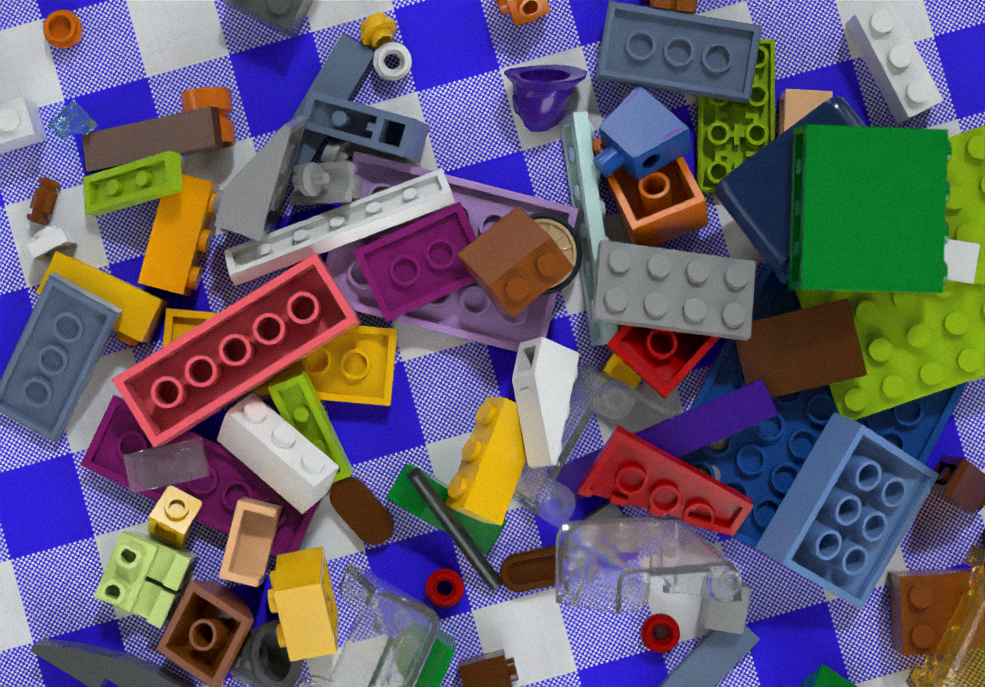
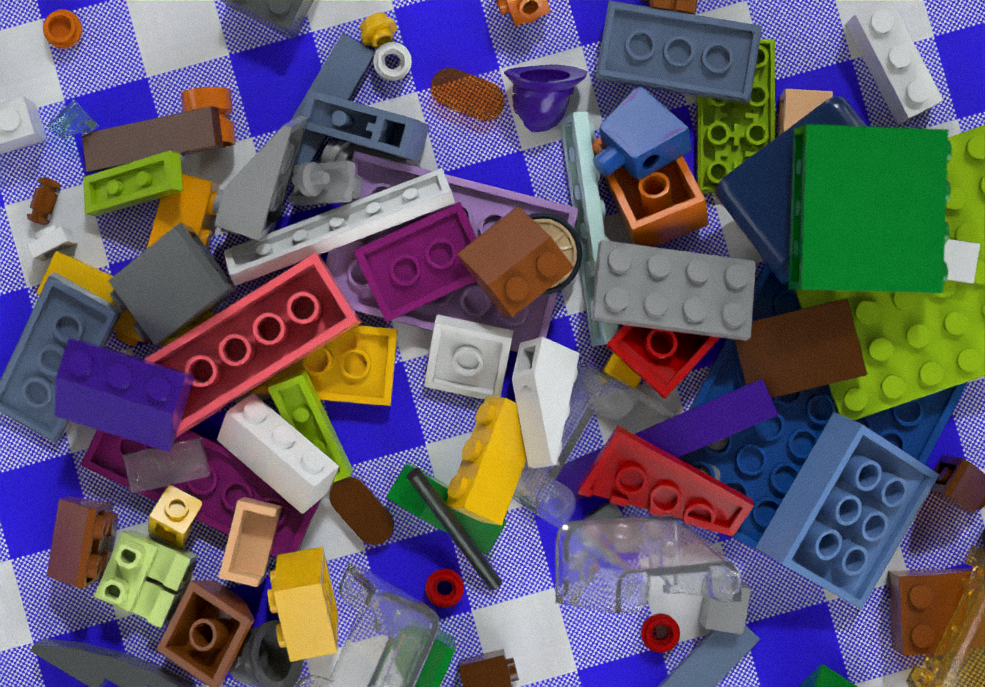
(81, 541): none -> dark orange slope
(121, 394): none -> dark purple slope
(170, 285): none -> dark grey slope
(467, 94): none -> clear orange tile
(468, 357): none -> white plate
(529, 569): reddish brown tile -> none

